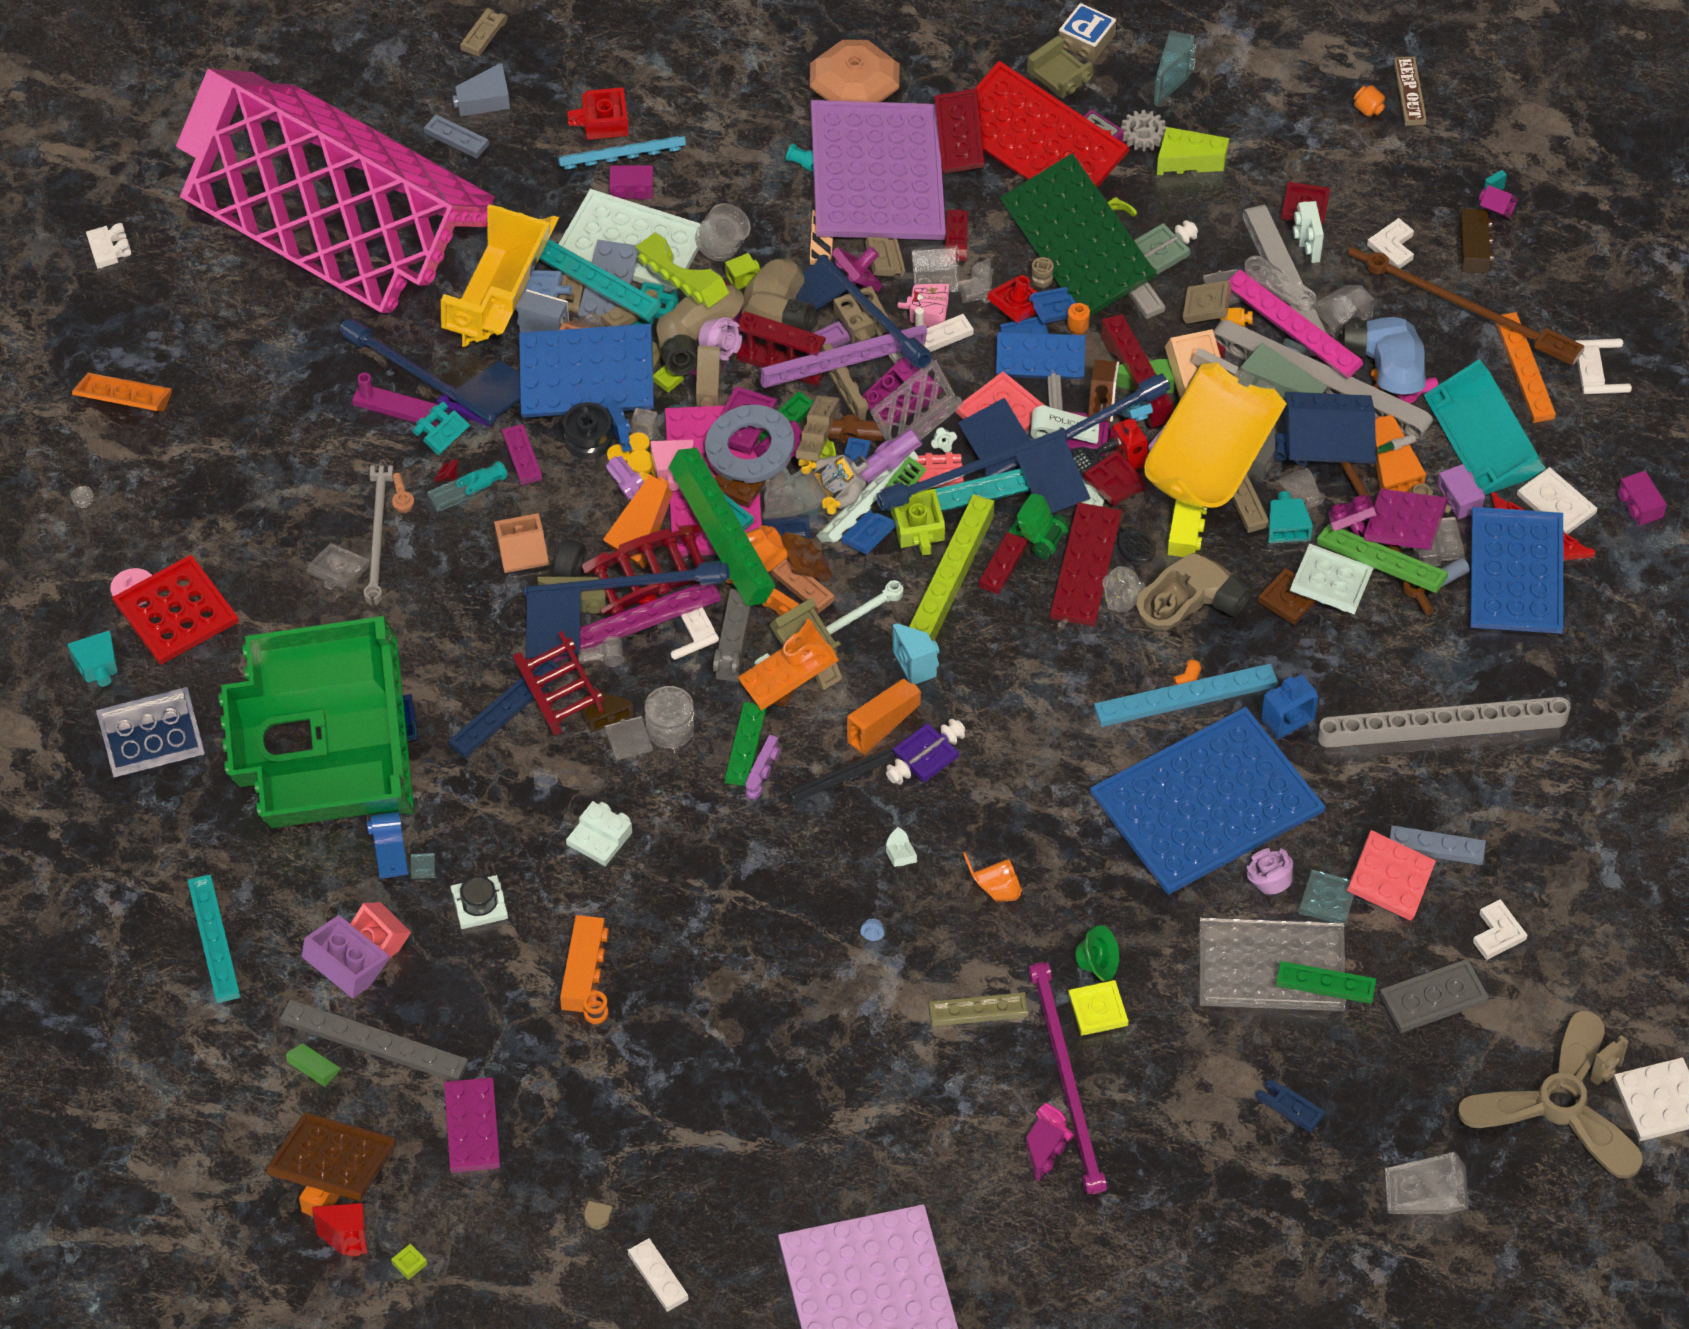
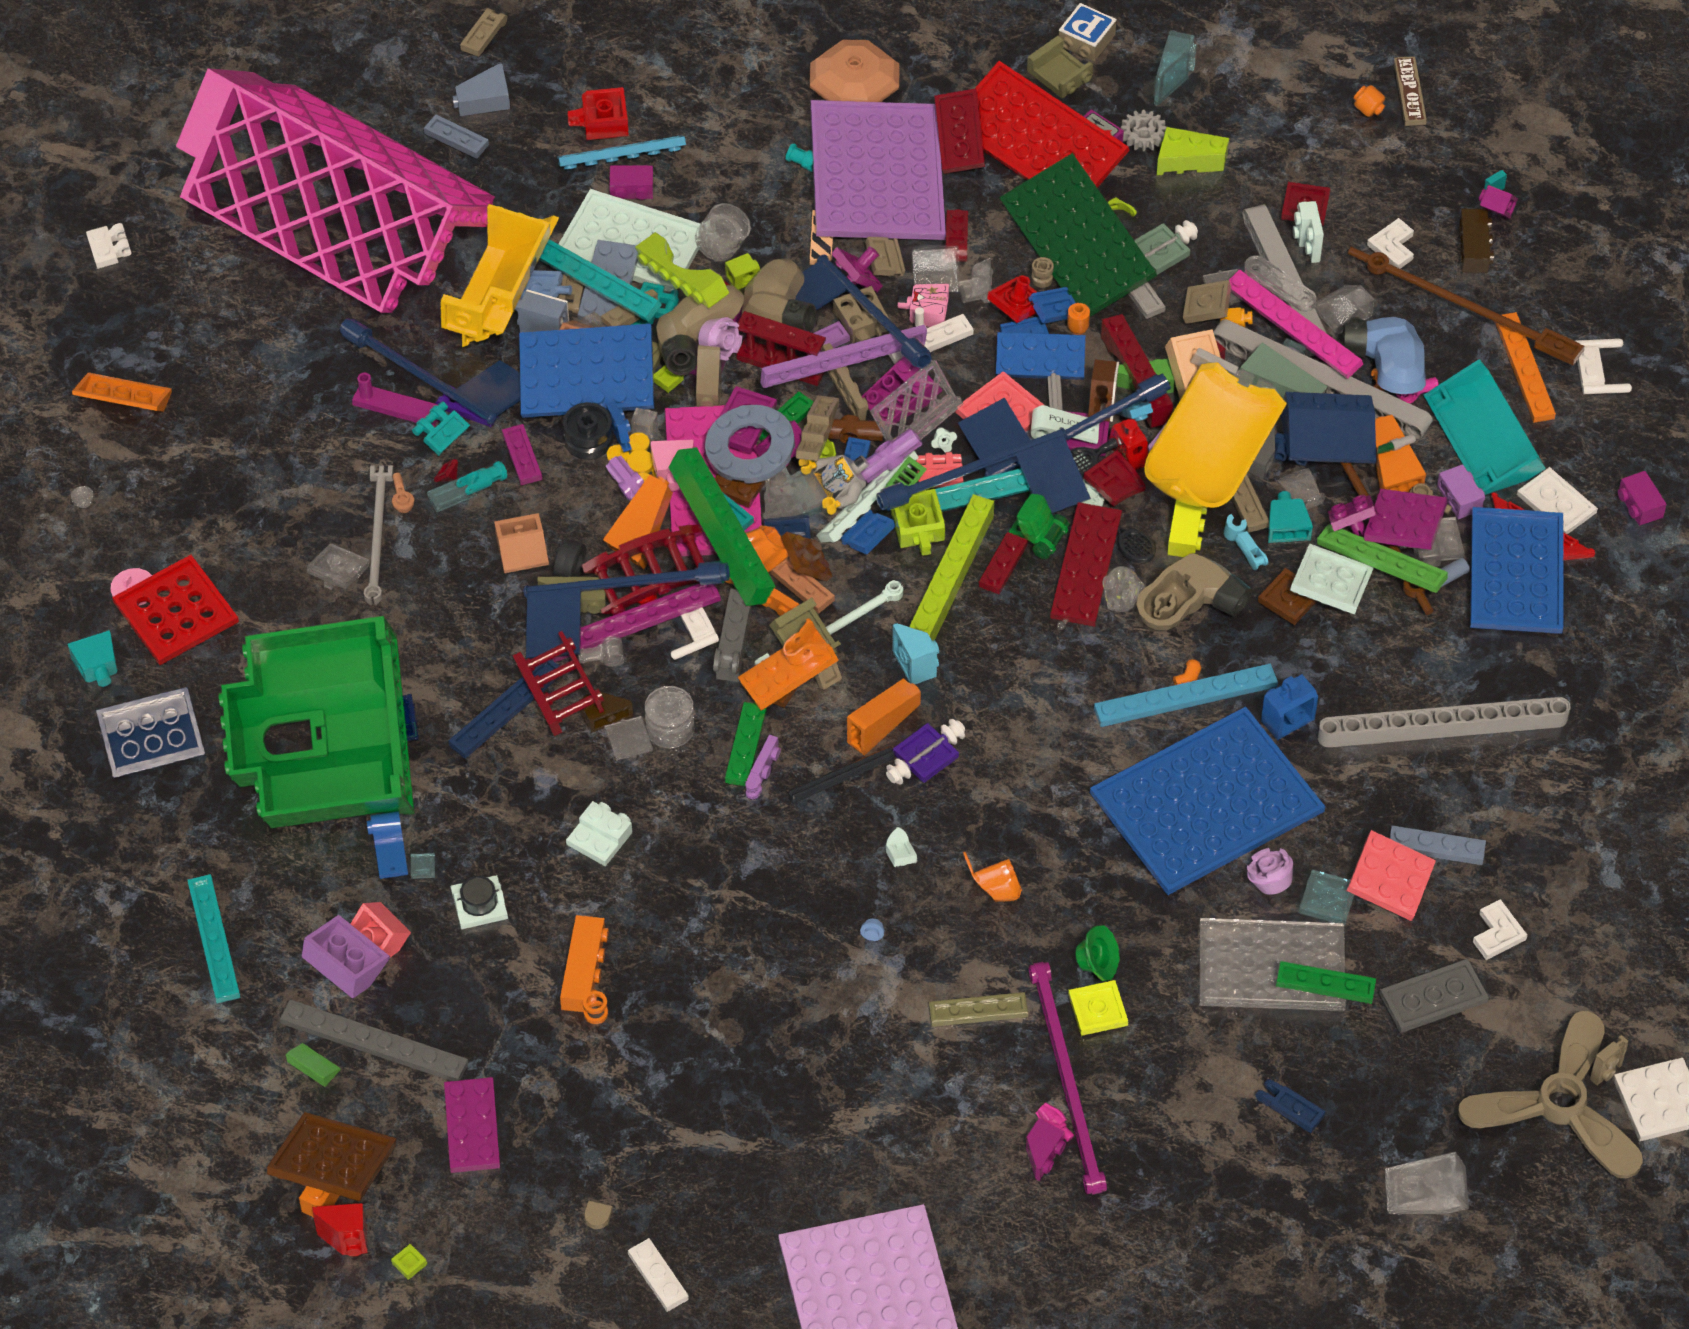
(1245, 542): none -> medium azure piece

